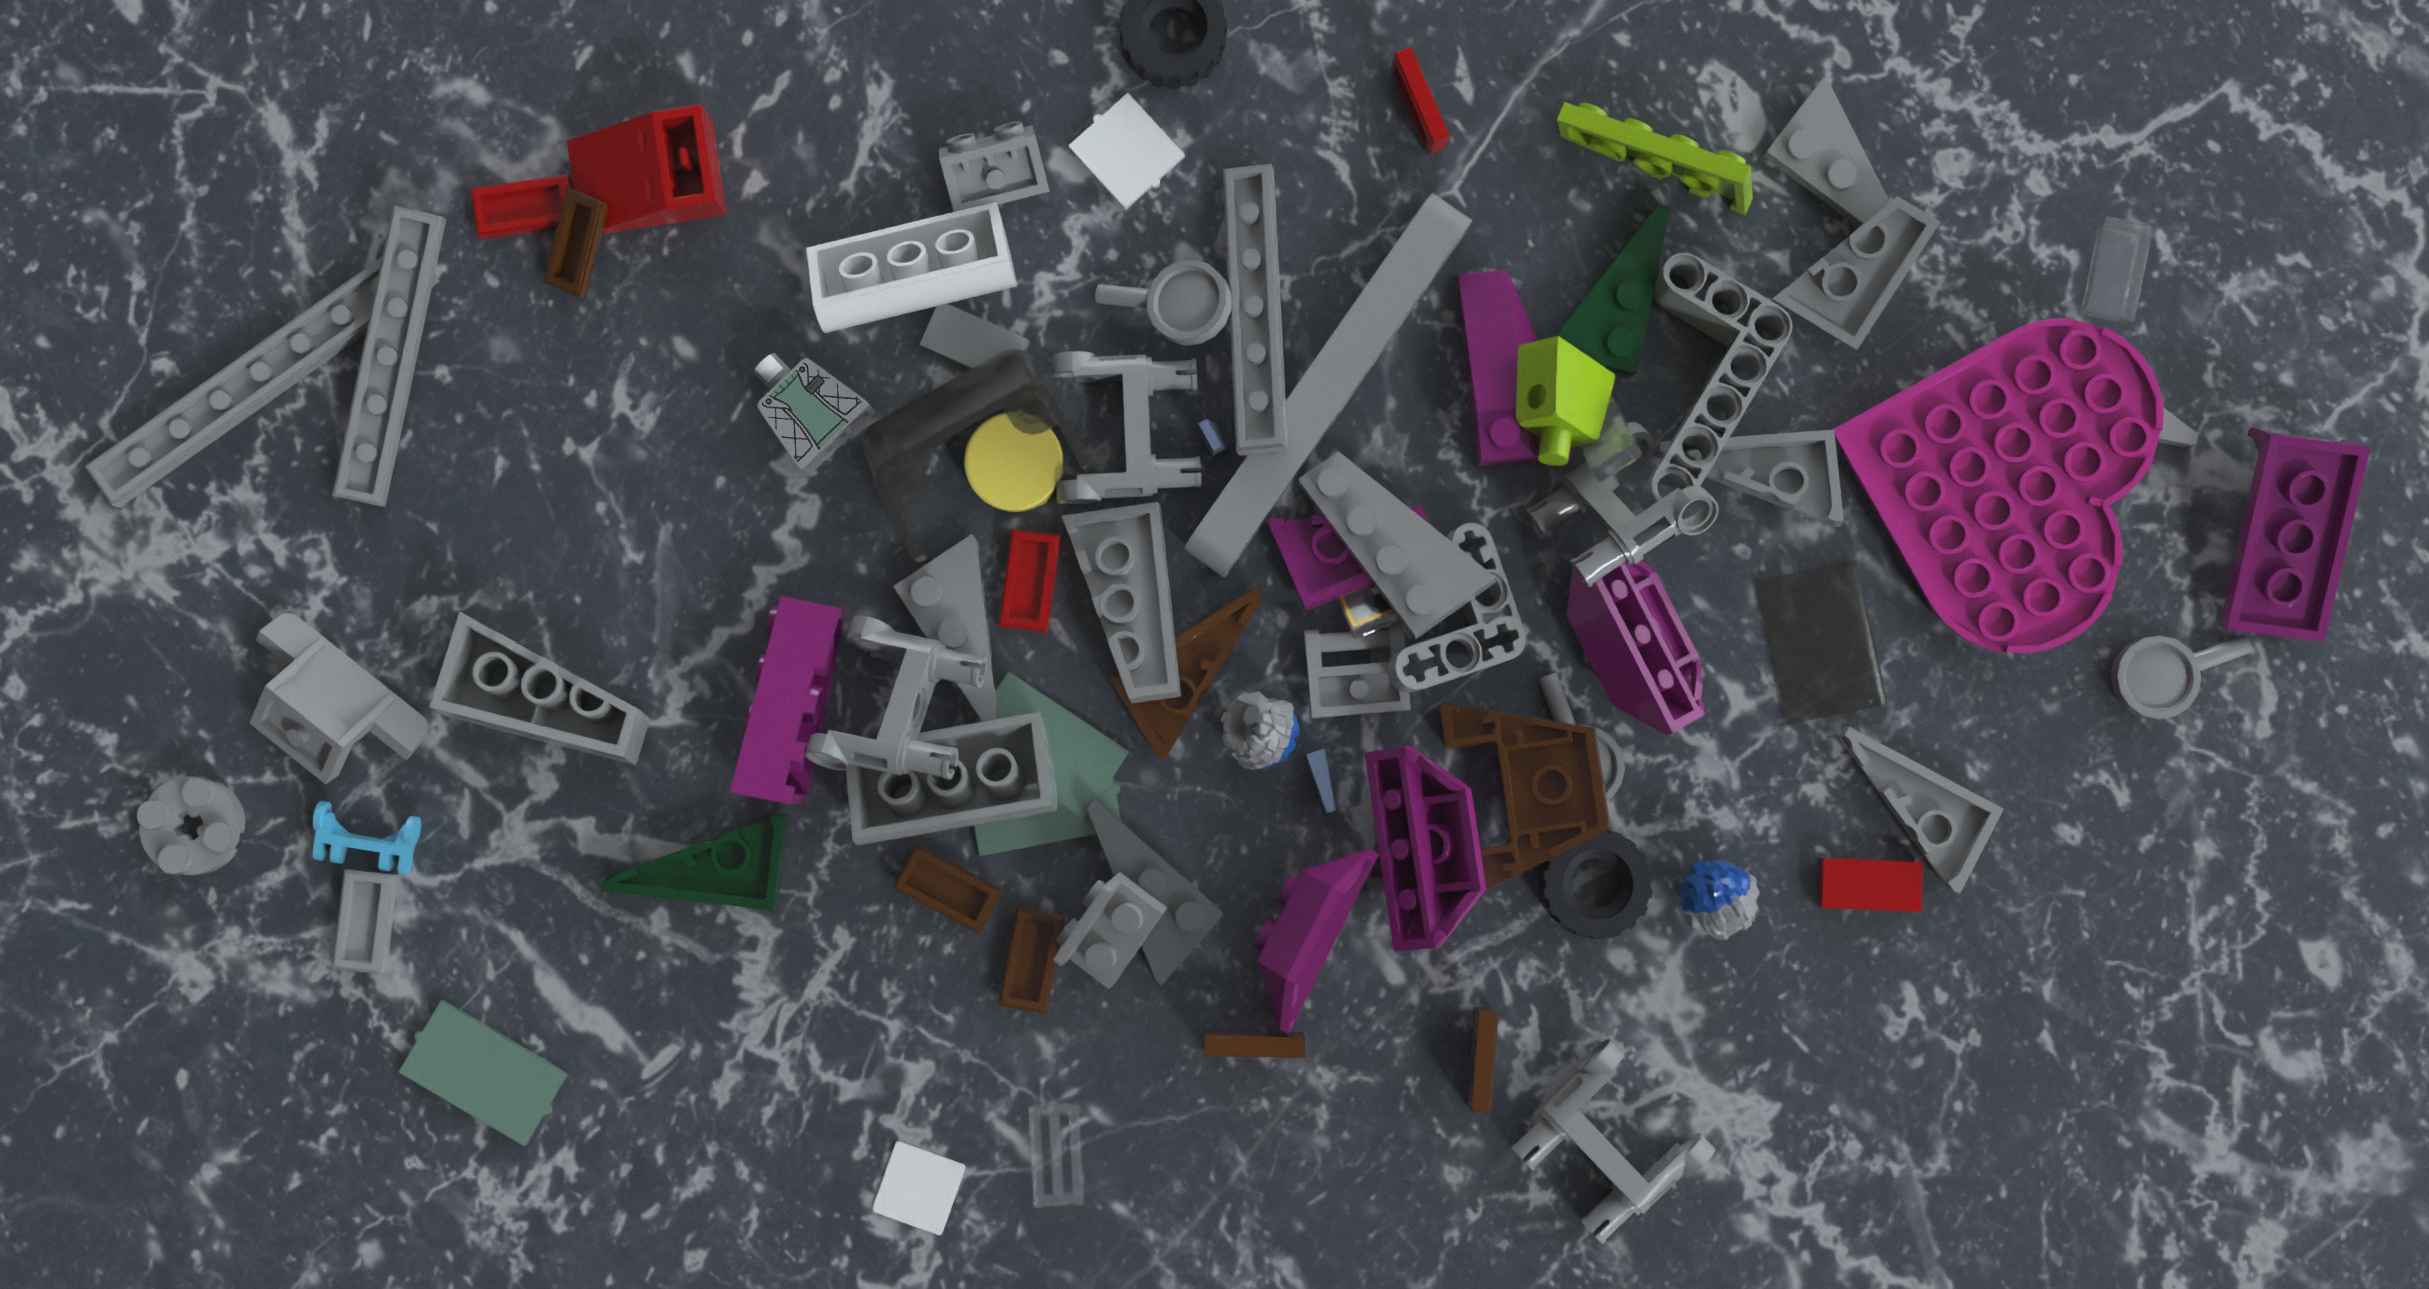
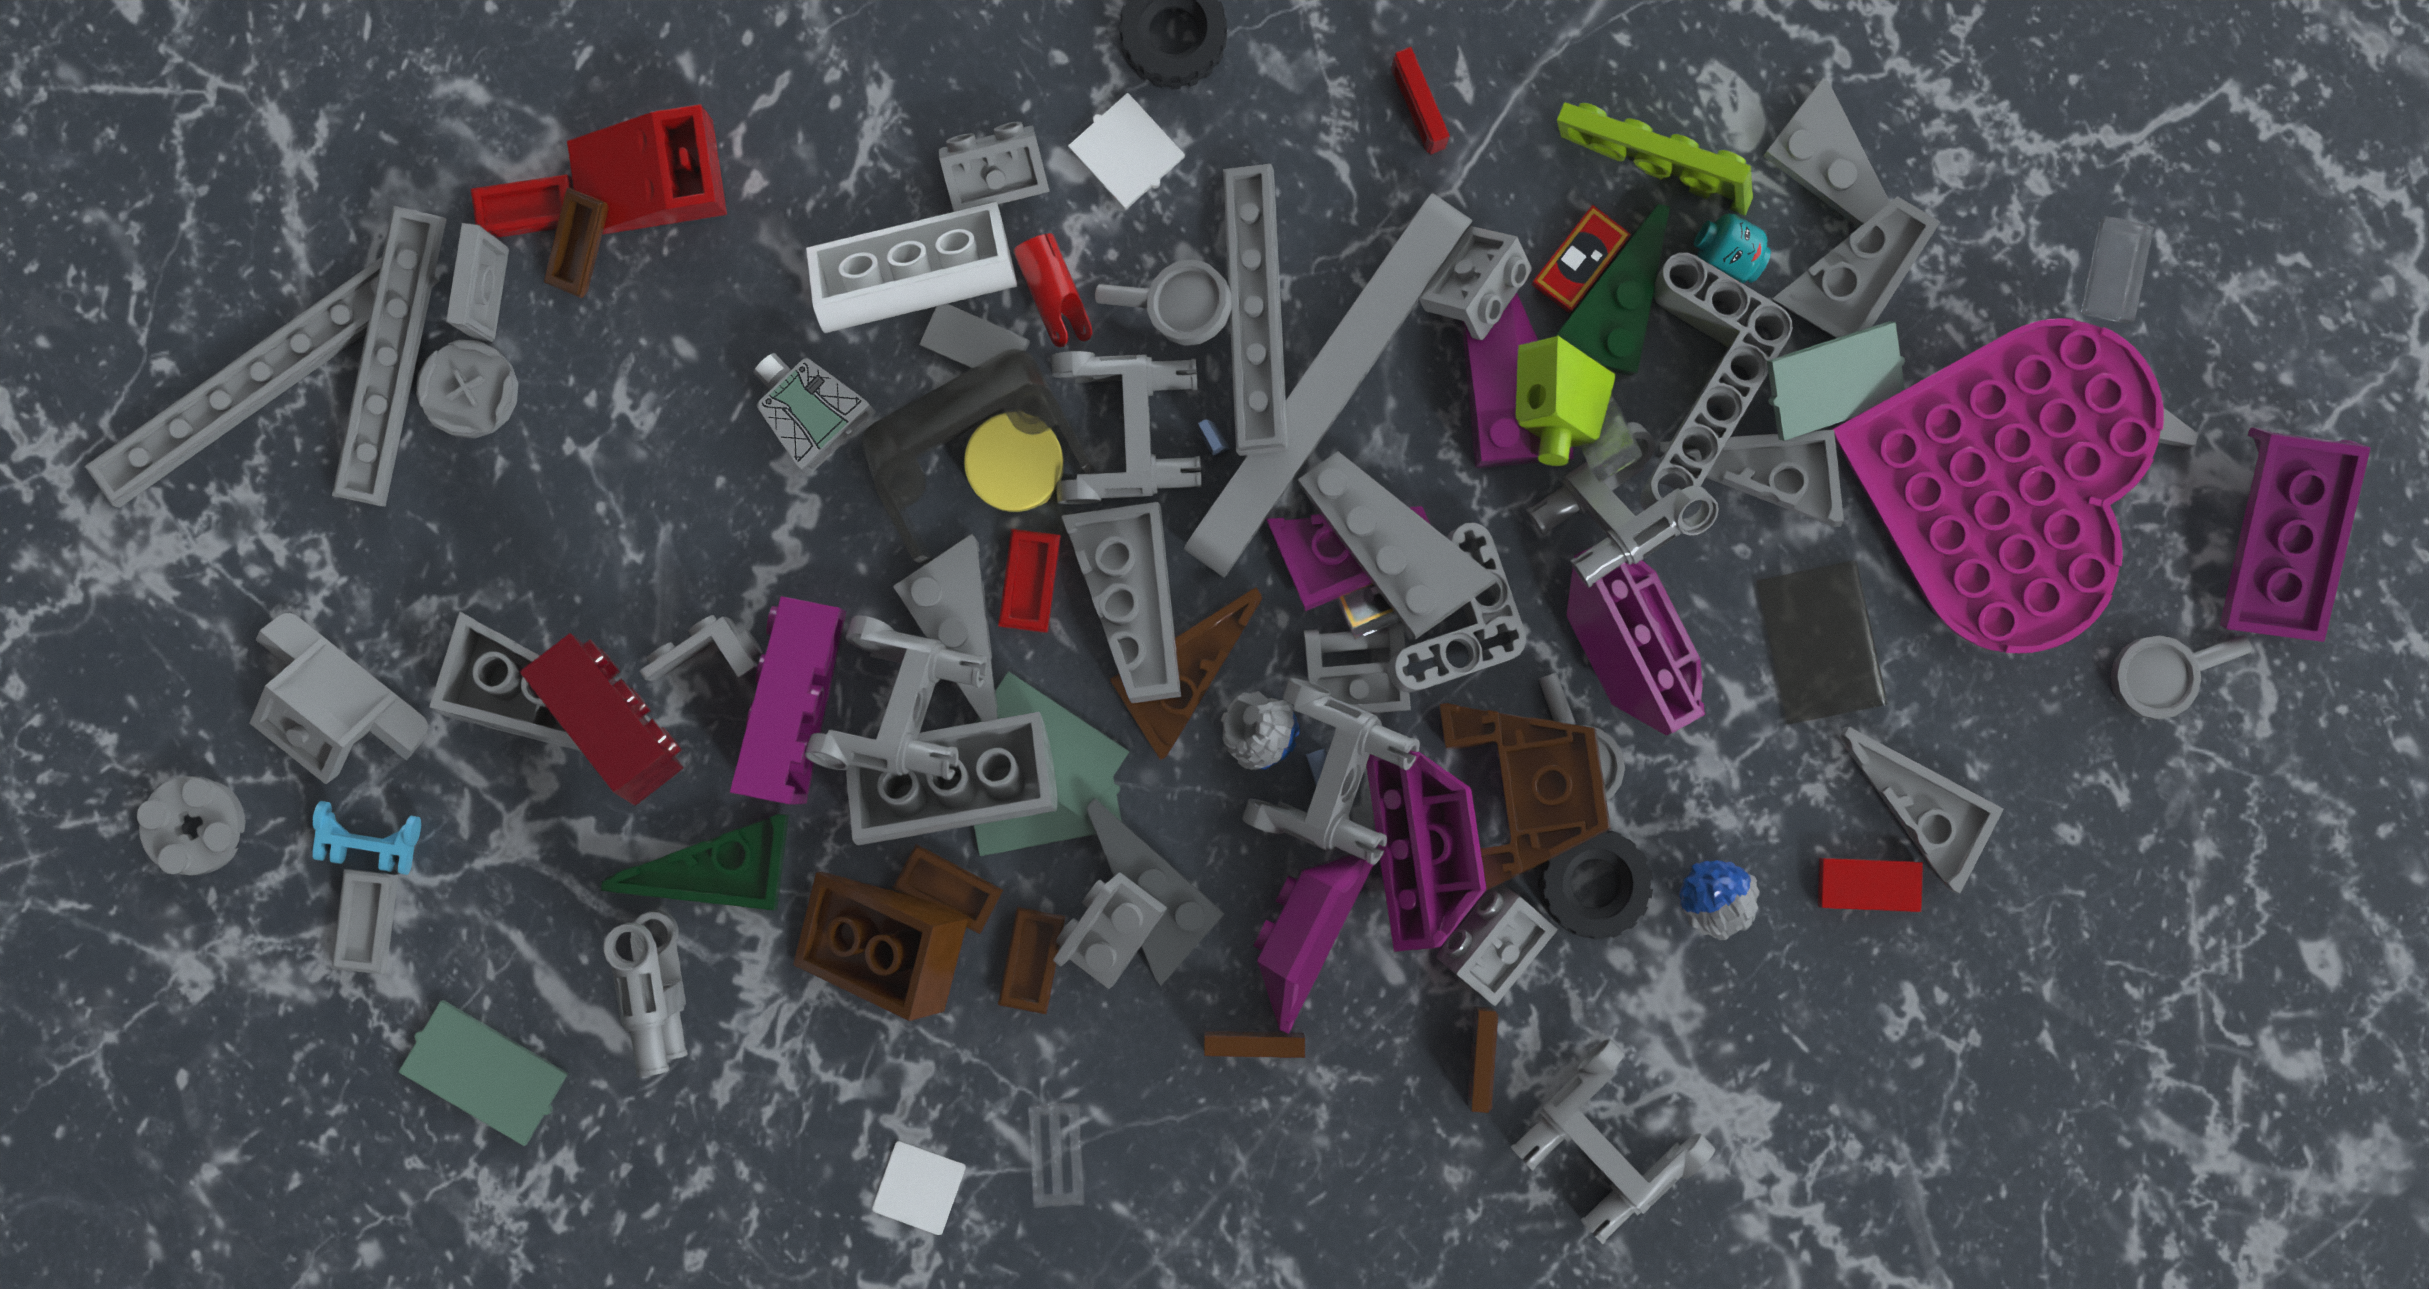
(467, 389): none -> light grey tile
(477, 283): none -> light grey plate
(604, 717): none -> dark red brick
(649, 993): none -> light grey connector
(738, 648): none -> light grey bracket
(881, 945): none -> reddish brown slope
(1052, 288): none -> red piece
(1355, 738): none -> light grey connector
(1478, 280): none -> light grey bracket
(1496, 942): none -> light grey bracket
(1581, 259): none -> tile
(1734, 247): none -> teal head
(1835, 380): none -> sand green piece

